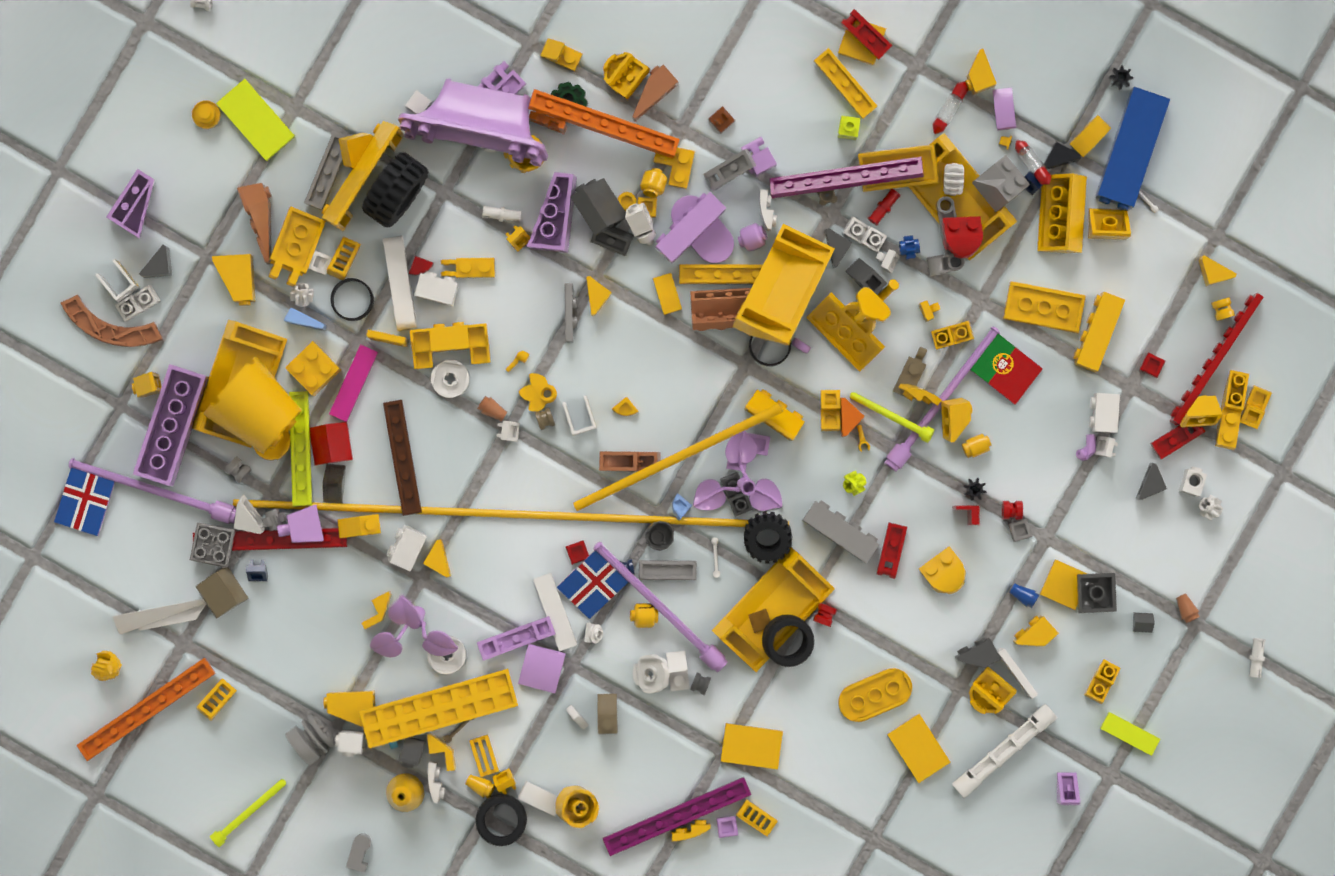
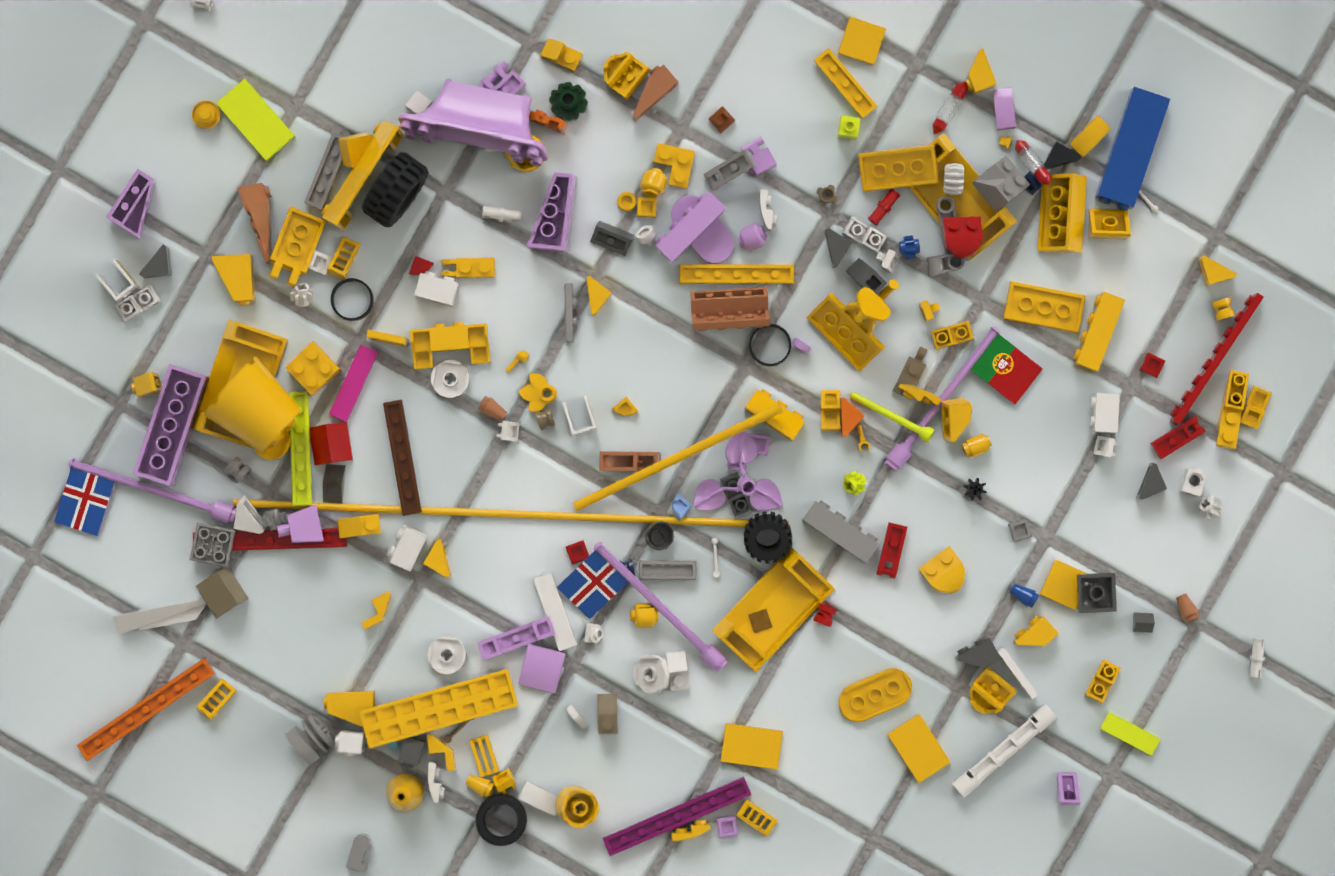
(106, 667): yellow piece -> none
(107, 332): nougat tile -> none
(219, 837): neon yellow piece -> none
(257, 572): tile -> none
(298, 318): light blue slope -> none
(400, 283): white beam -> none
(406, 613): lavender plant -> none
(518, 238): yellow tile -> none
(598, 206): dark grey brick -> none
(603, 123): orange plate -> none
(639, 219): white brick -> none
(667, 293): yellow tile -> none
(700, 683): dark grey wheel -> none
(783, 286): yellow slope -> none
(801, 654): black tyre -> none
(846, 177): plate -> none
(866, 34): red plate -> none
(972, 513): red panel -> none
(1012, 510): red wheel -> none
(1089, 449): lavender arm -> none
(1117, 73): black gear -> none
(1203, 412): yellow slope -> none

